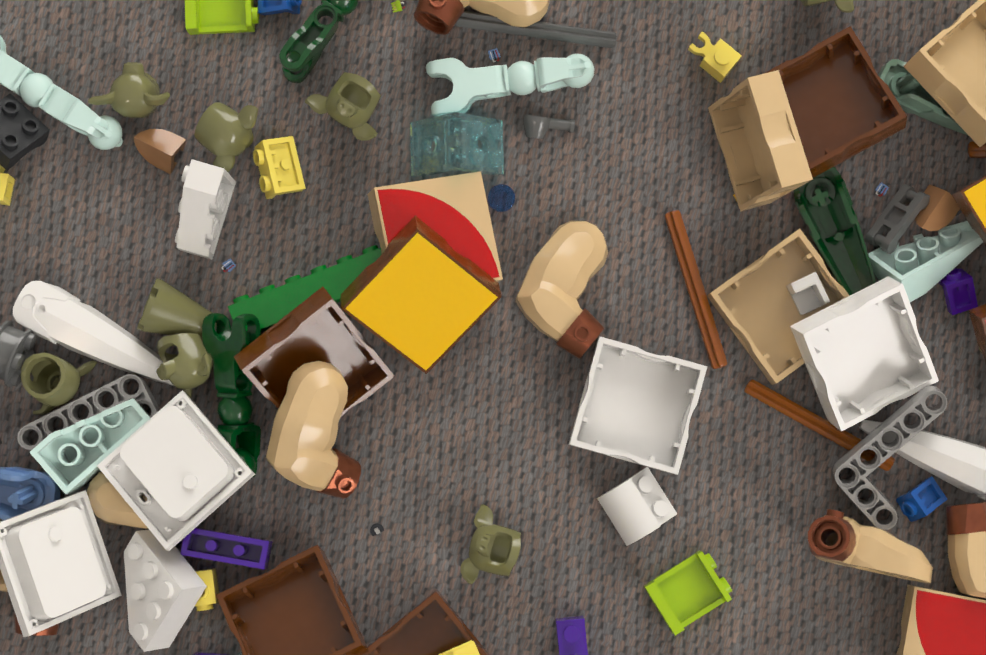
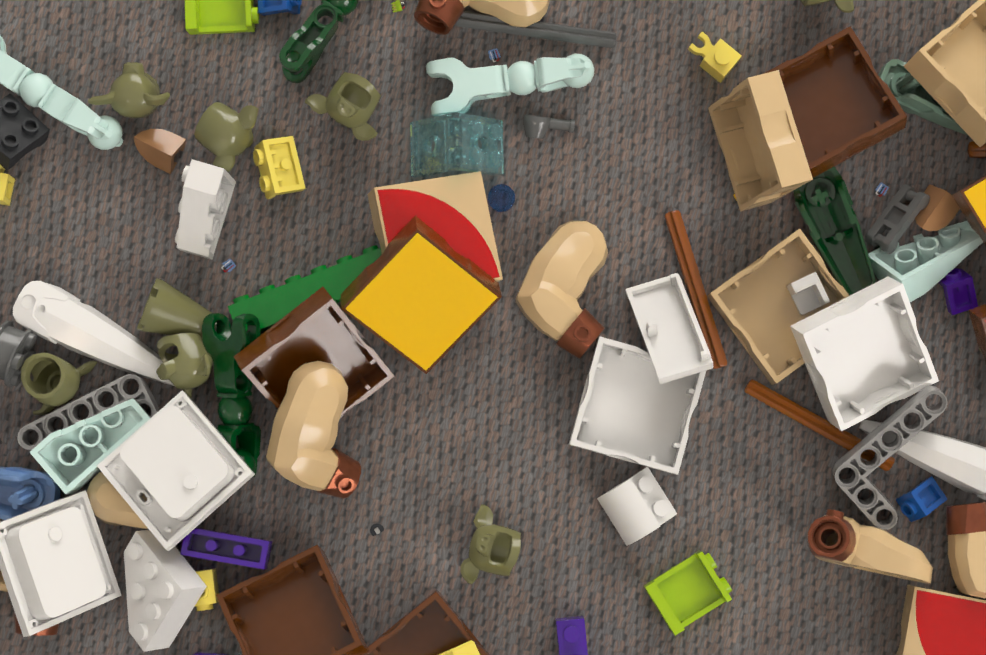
(669, 328): none -> white container

